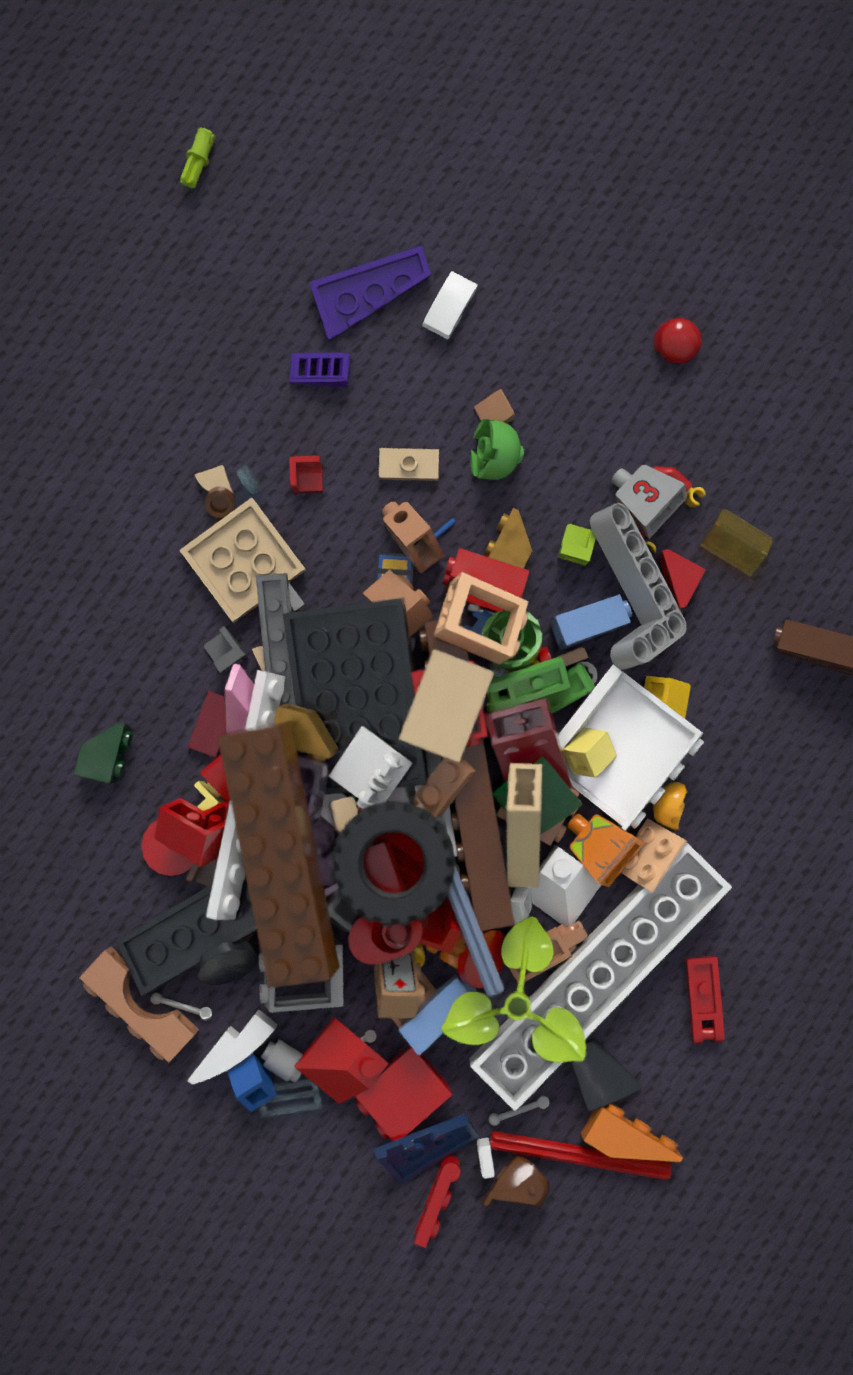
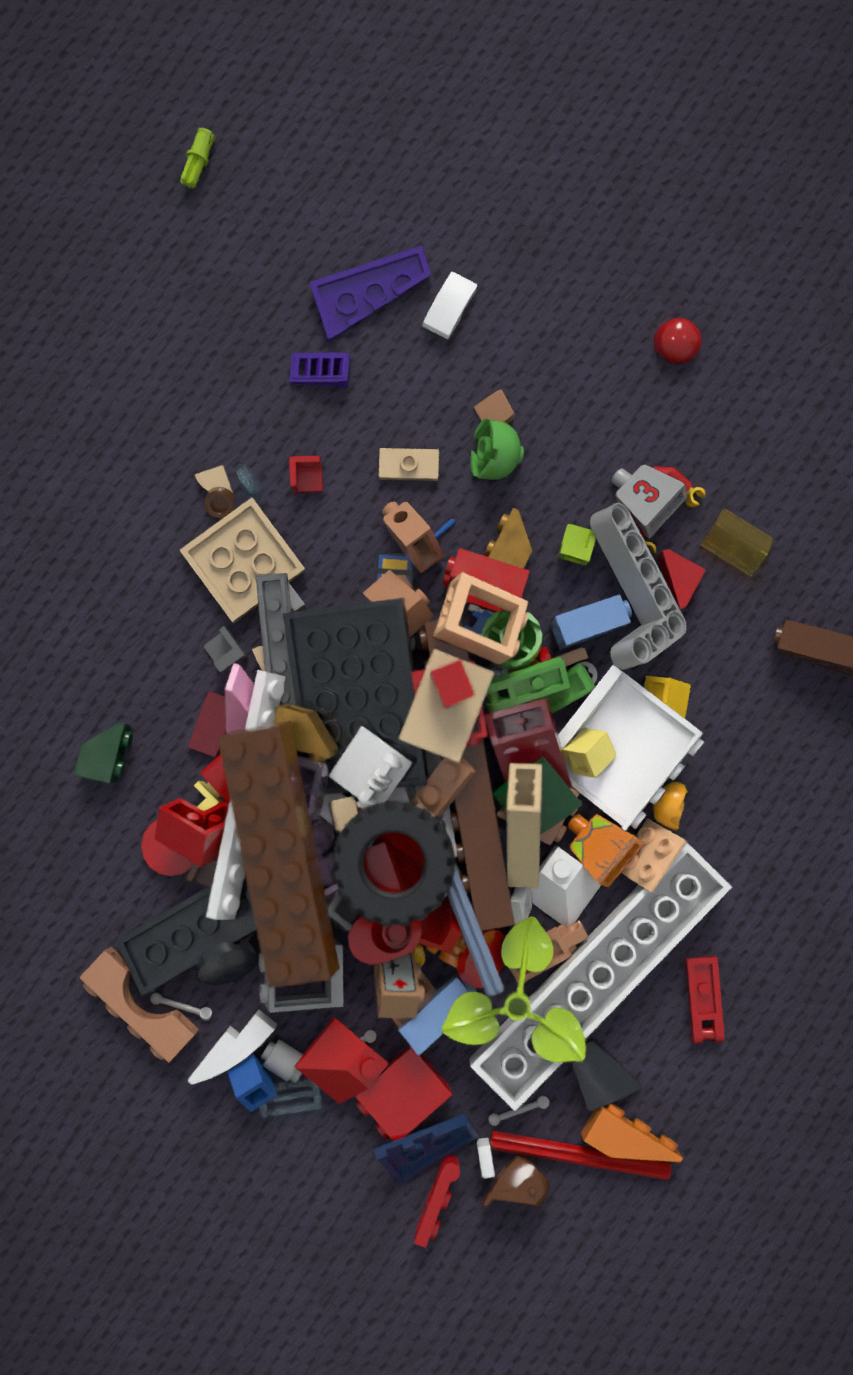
(452, 683): none -> red panel

